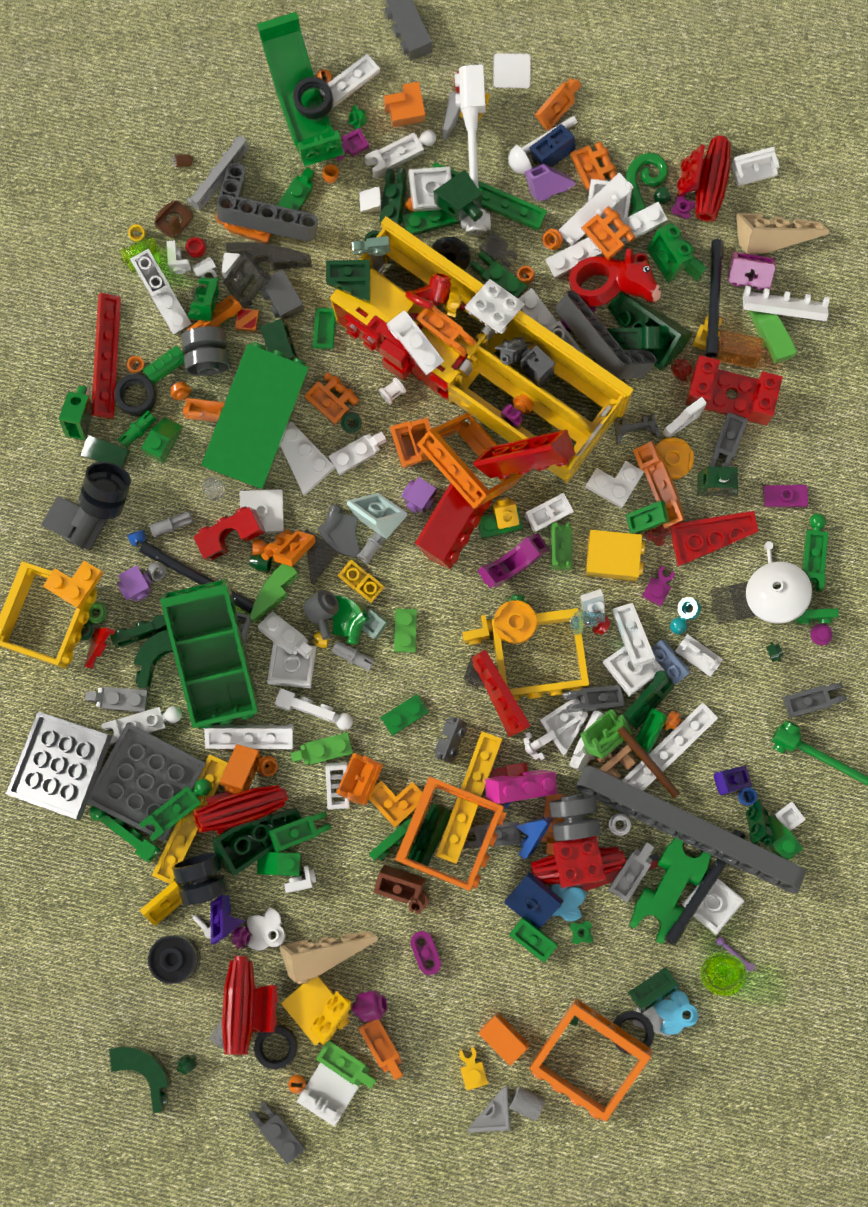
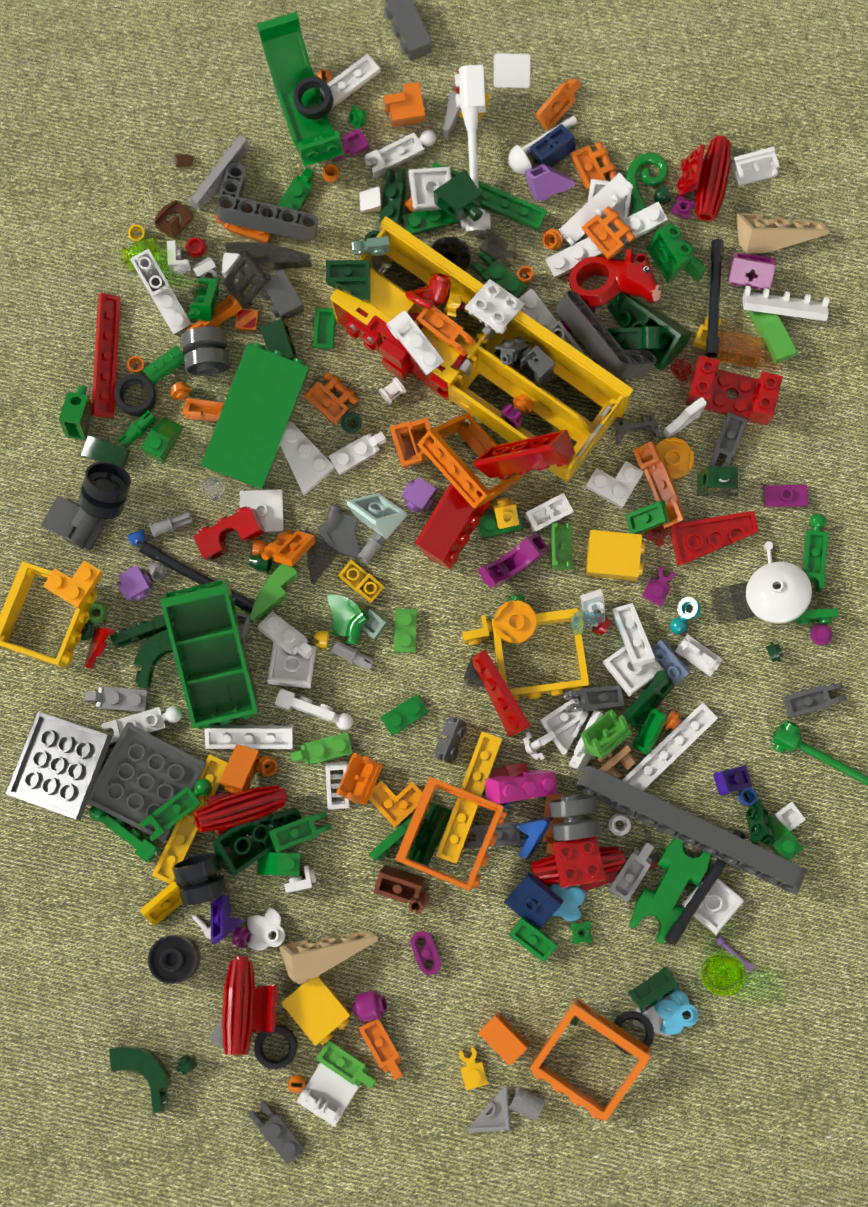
(320, 609): dark grey piece -> none
(325, 1024): yellow hinge -> none
(647, 760): reddish brown bar -> none

